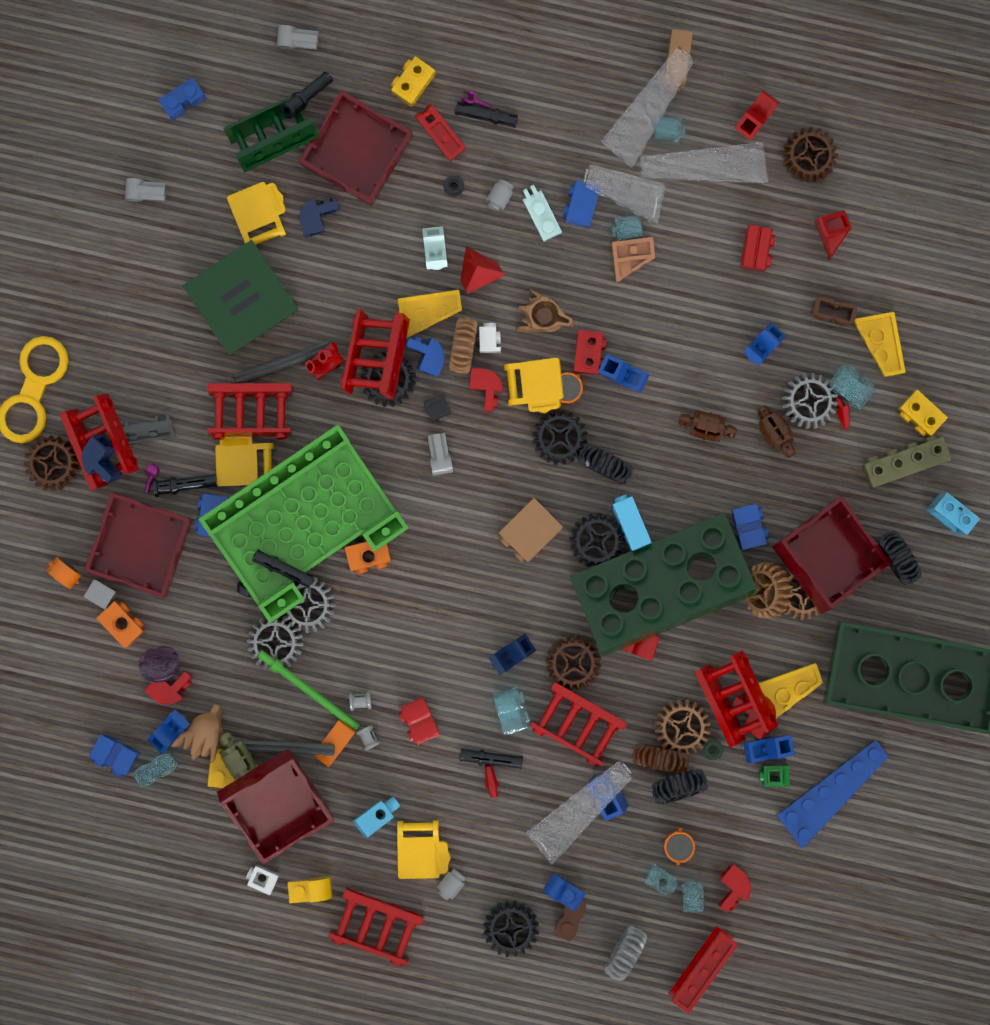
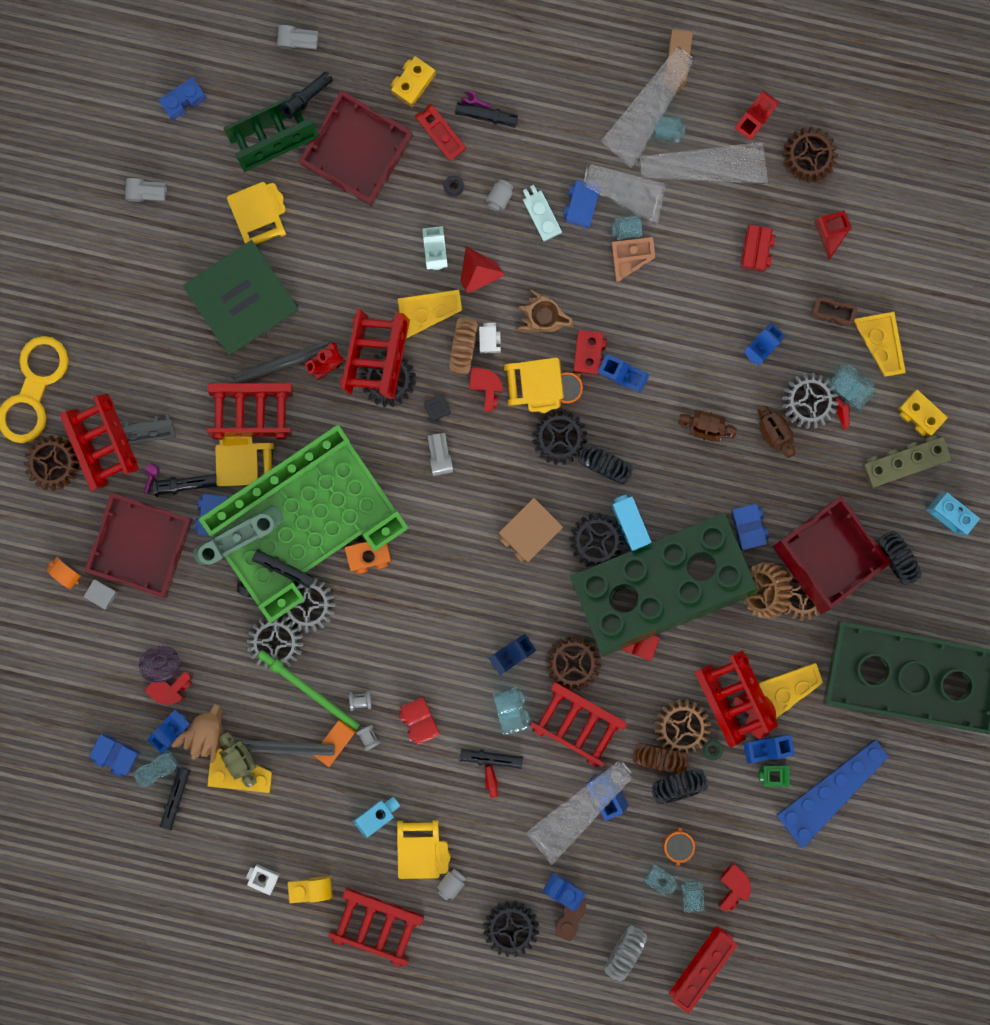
(96, 458): dark blue brick -> none
(110, 617): orange brick -> none
(175, 797): none -> black pin
(238, 536): none -> sand green plate
(275, 806): dark red tile -> none
(311, 216): dark blue brick -> none
(432, 355): blue brick -> none

